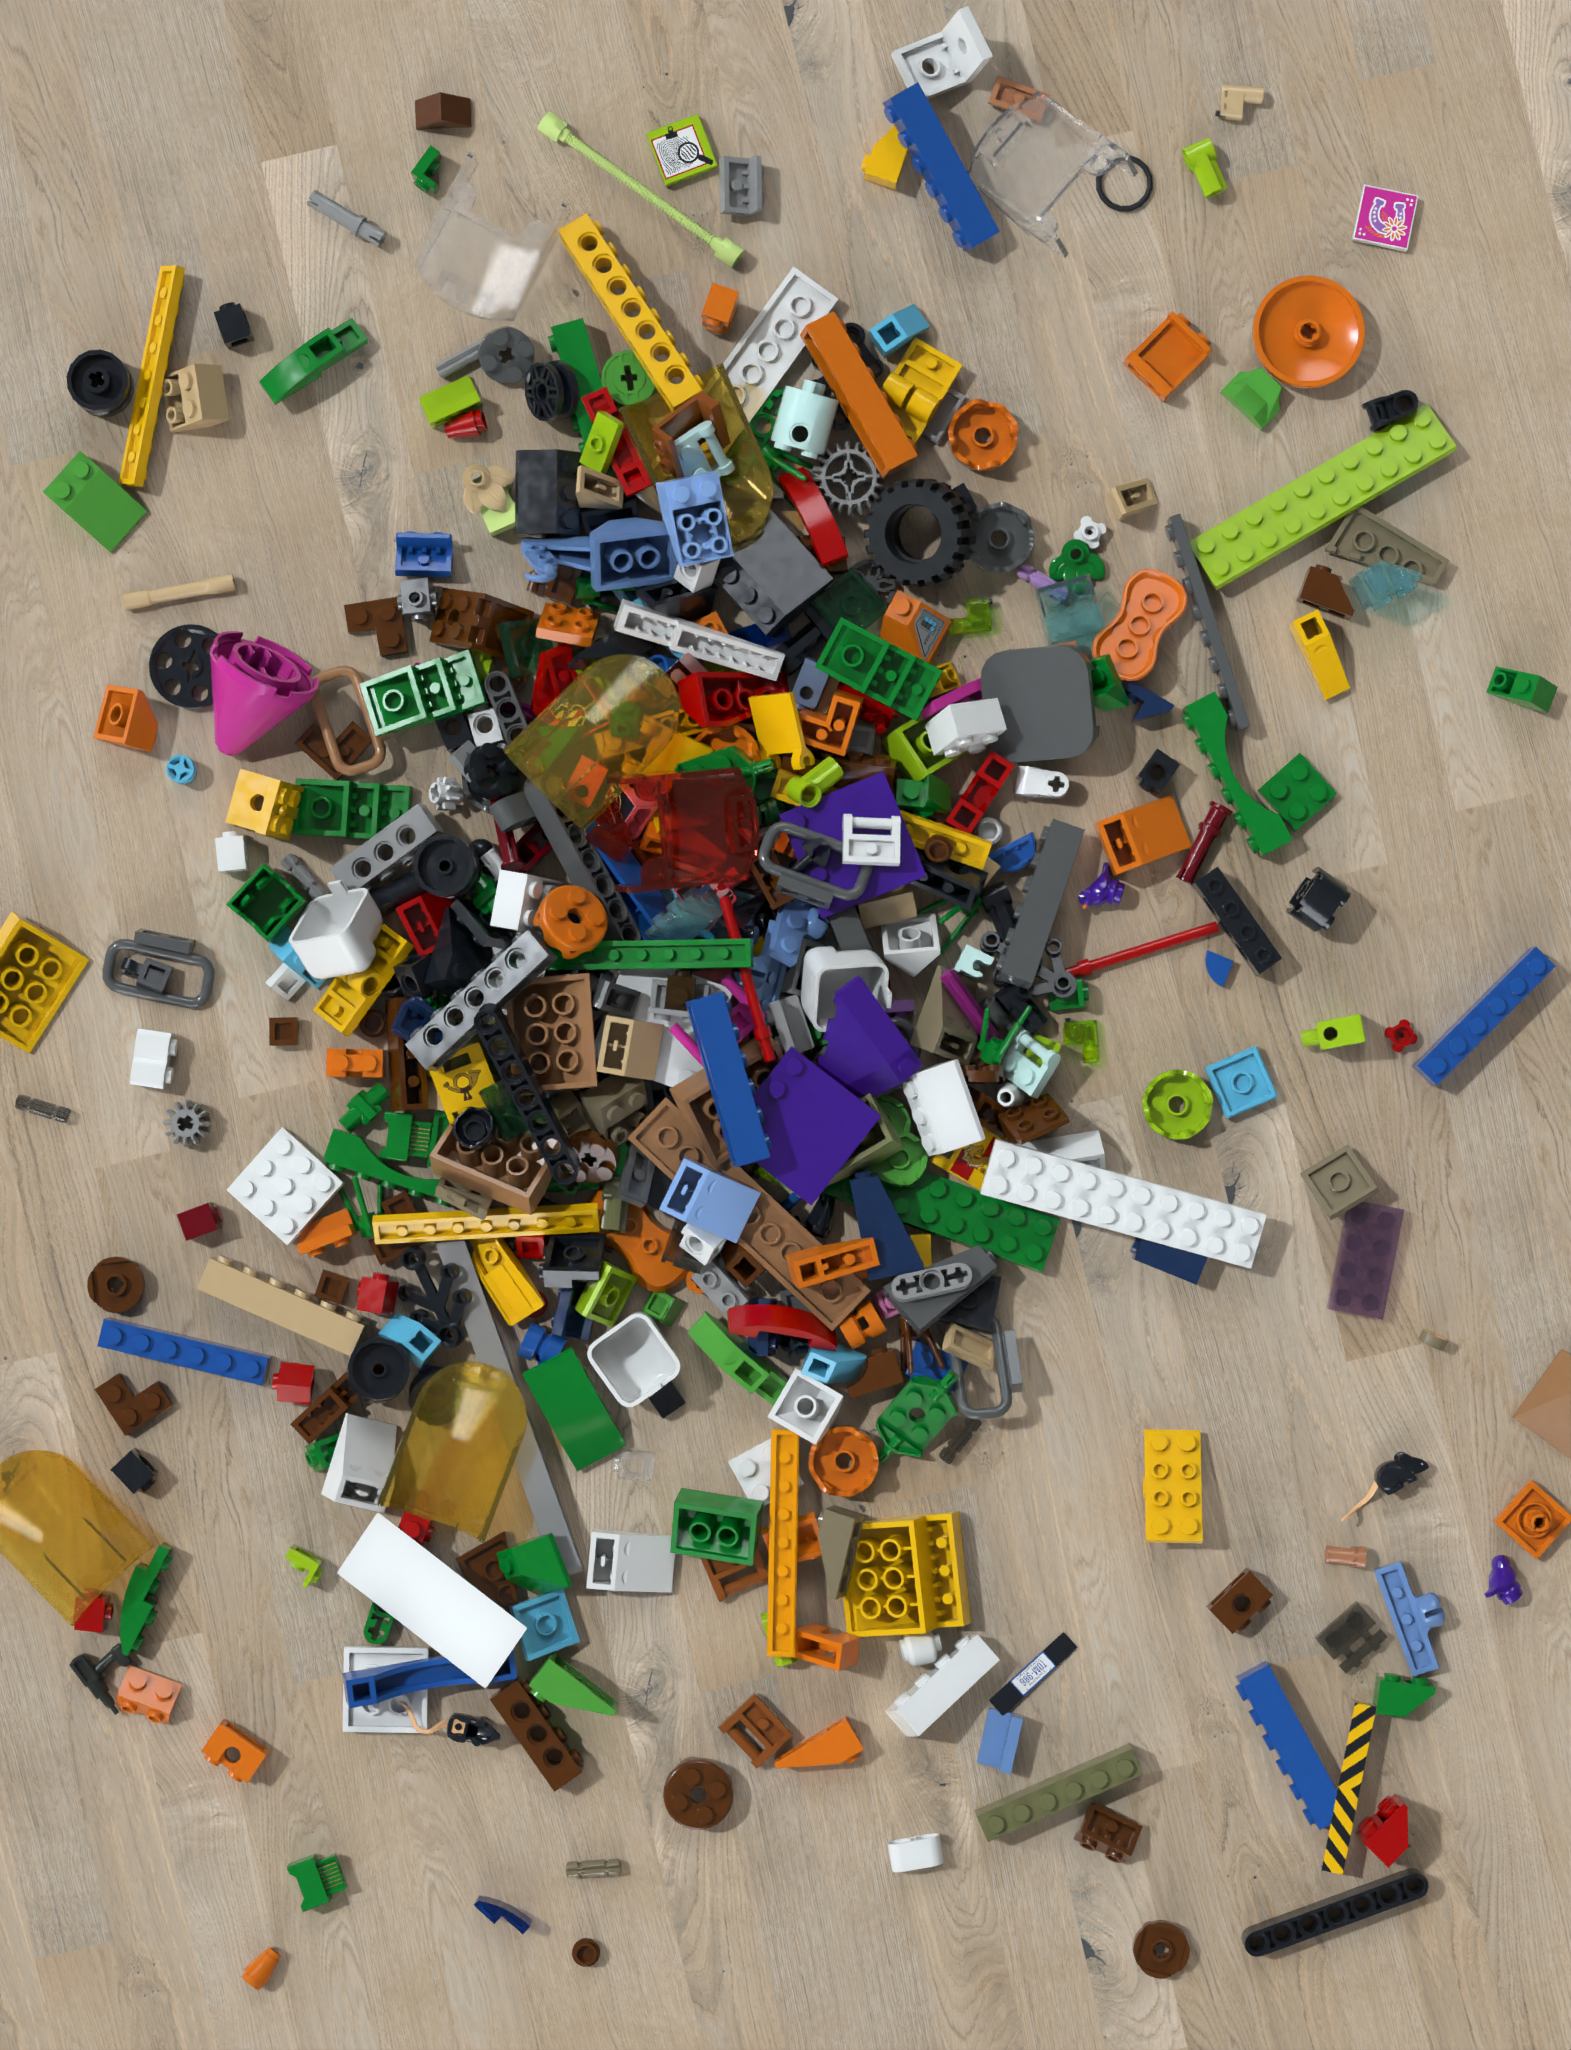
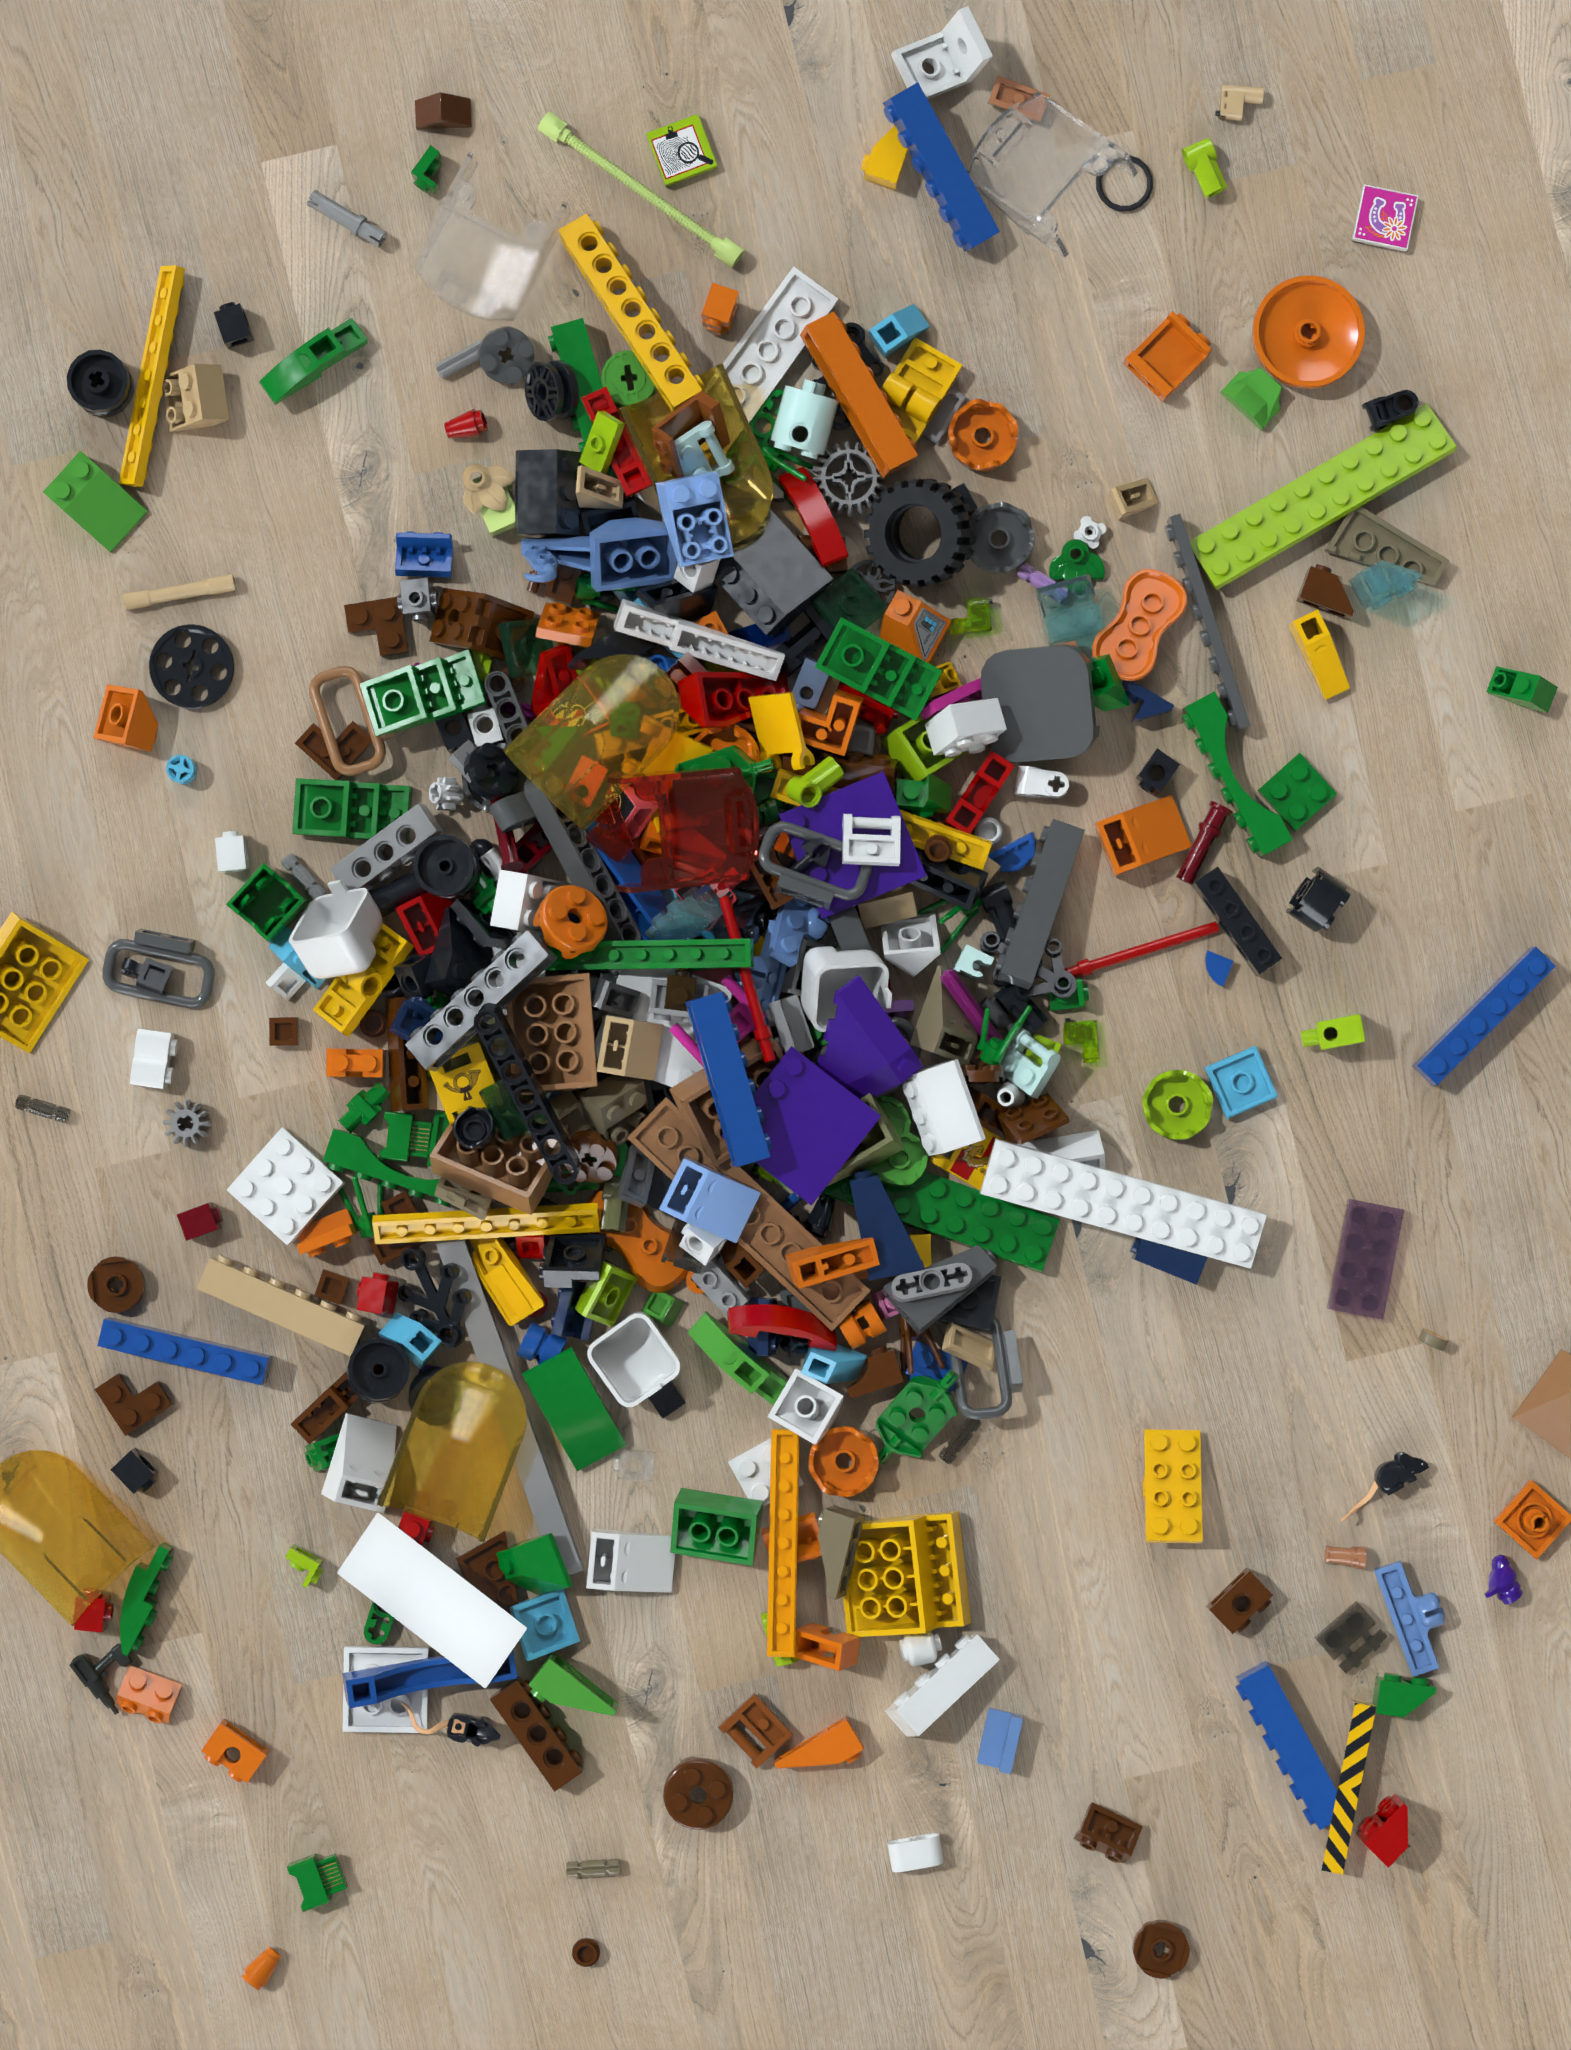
(254, 688): dark pink cone -> none
(278, 806): yellow bracket -> none
(294, 1383): red brick -> none
(450, 401): lime panel -> none
(494, 1909): clear blue slope -> none
(719, 1569): dark orange plate -> none
(741, 185): light grey bracket -> none
(1033, 1673): sticker -> none
(1058, 1792): olive brick -> none
(1102, 890): dark purple animal -> none
(1339, 1182): dark tan plate -> none
(1348, 1915): black beam -> none
(1404, 1028): red plate -> none

